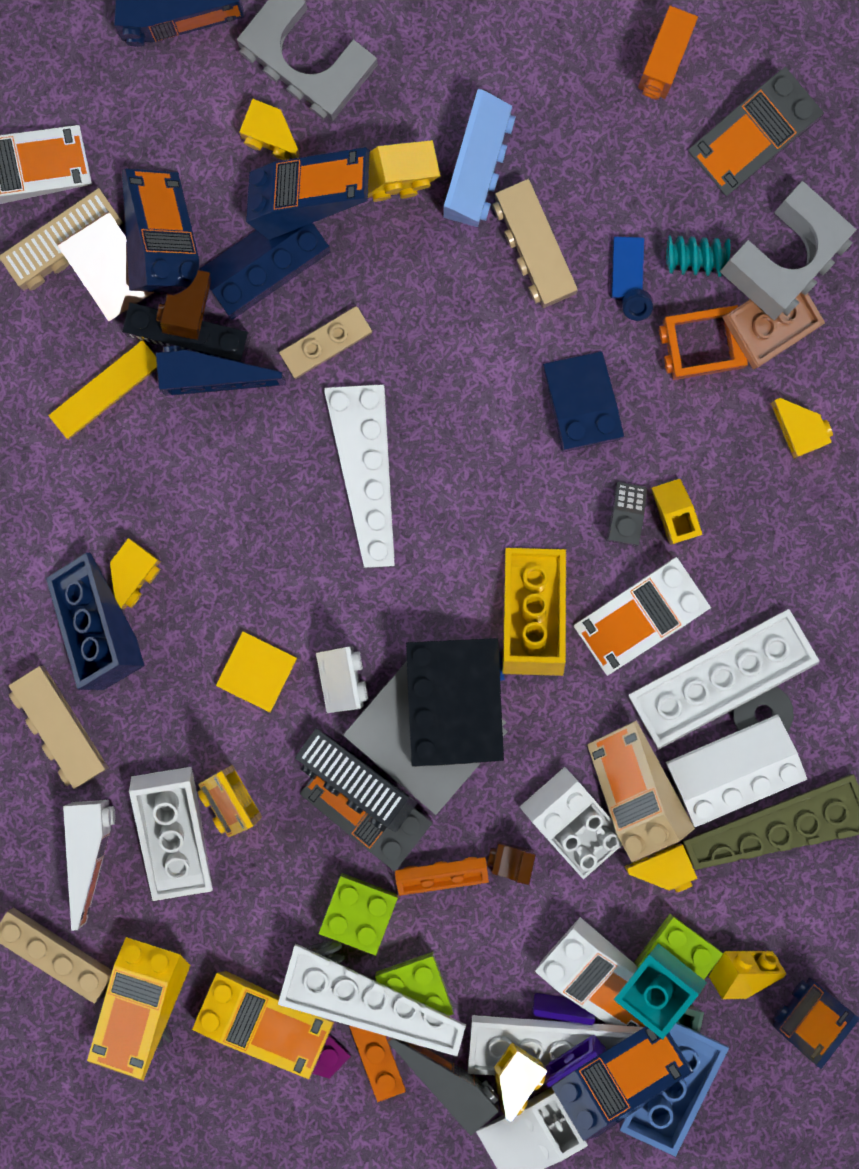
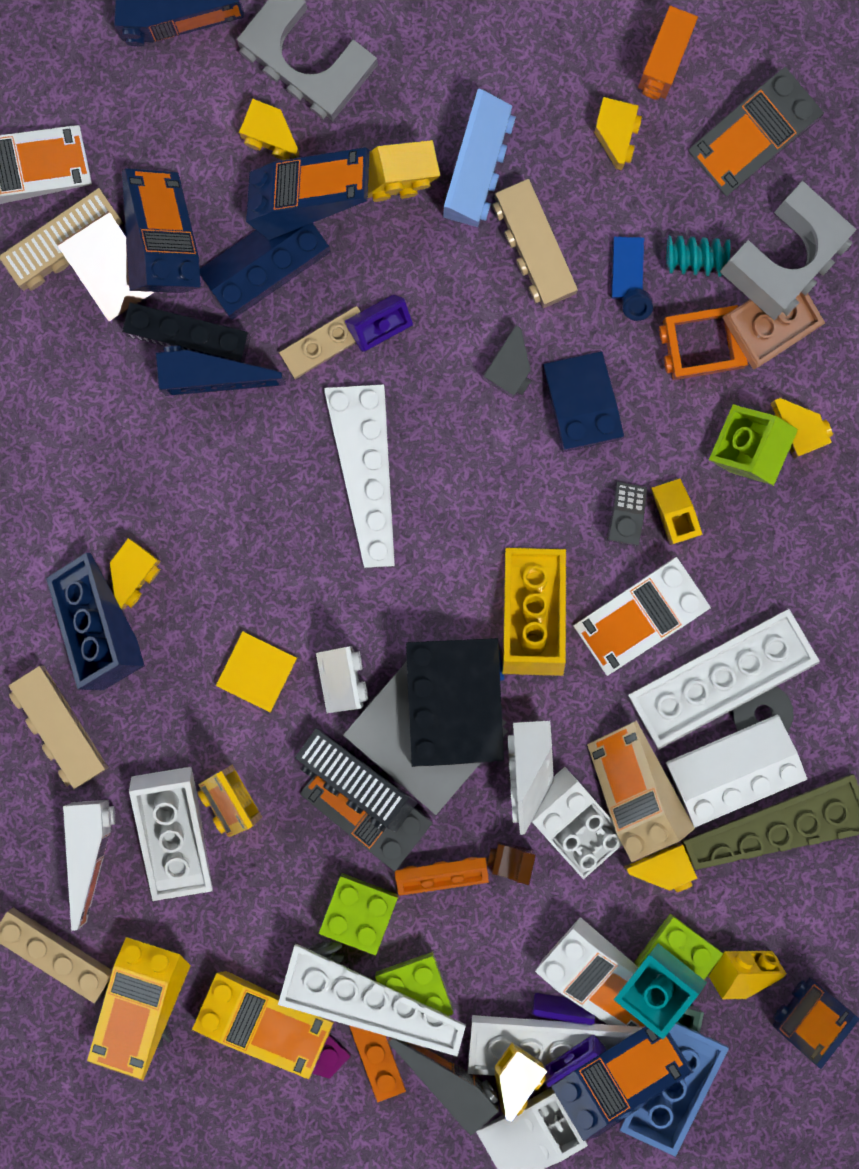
(104, 390): yellow tile -> none
(184, 311): reddish brown arch -> none
(379, 322): none -> dark purple slope
(510, 366): none -> dark grey slope
(529, 769): none -> white slope
(614, 130): none -> yellow slope
(753, 444): none -> lime brick

